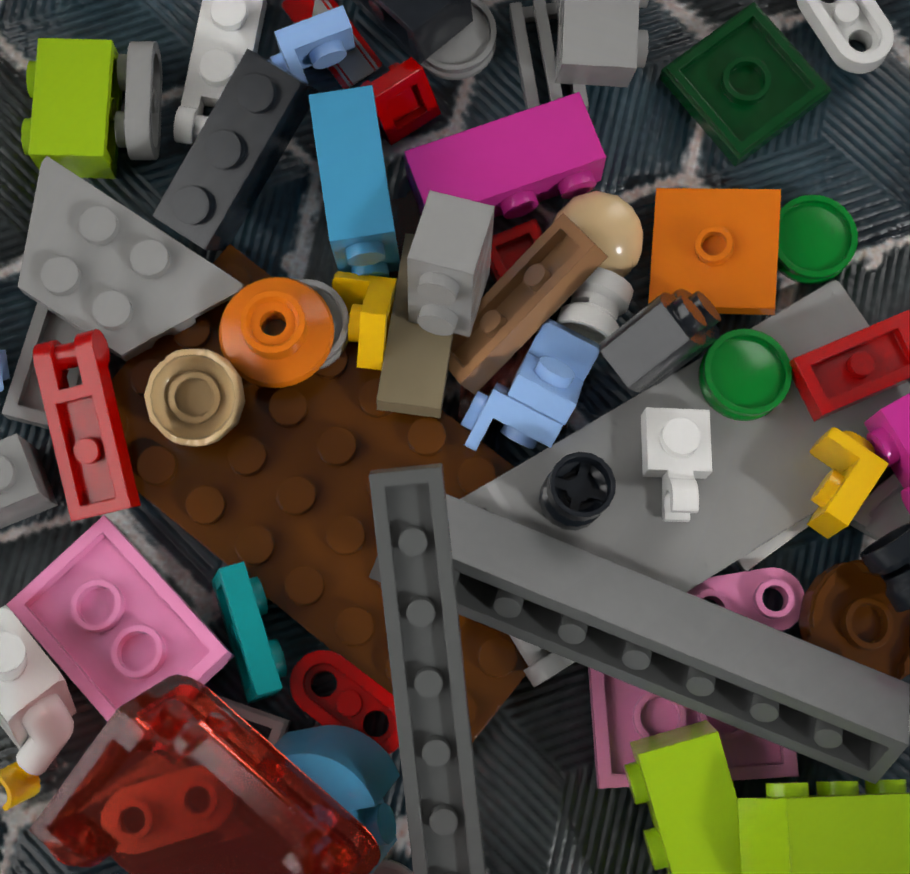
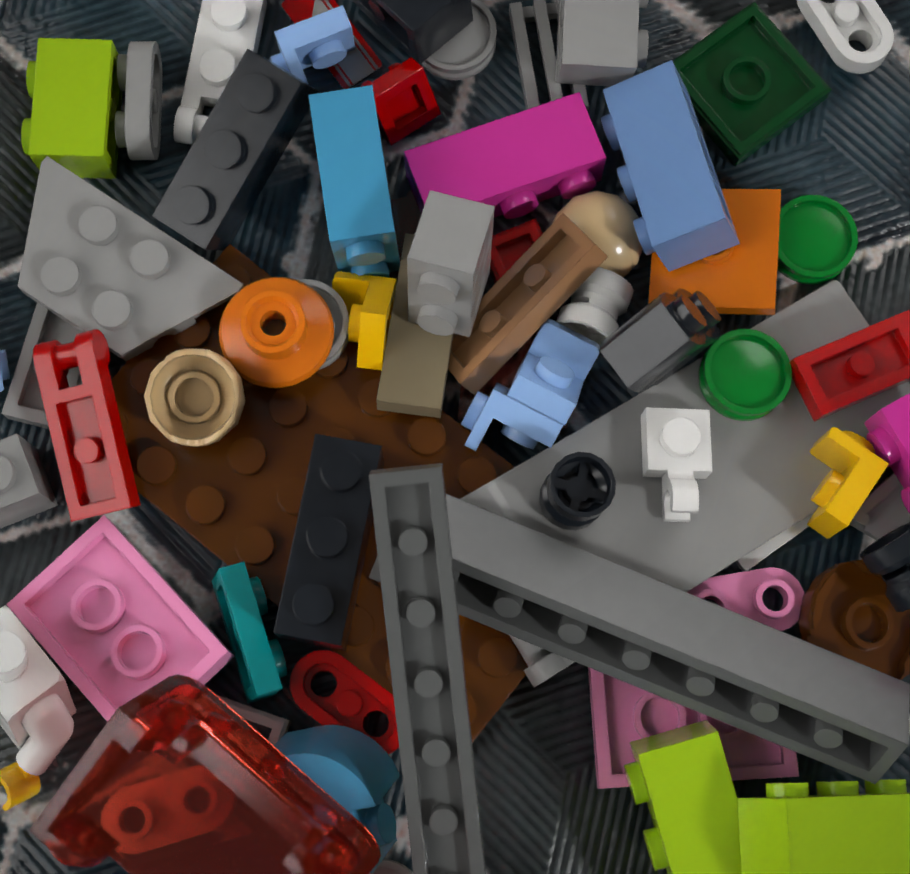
(329, 544): none -> black brick
(667, 168): none -> medium blue brick

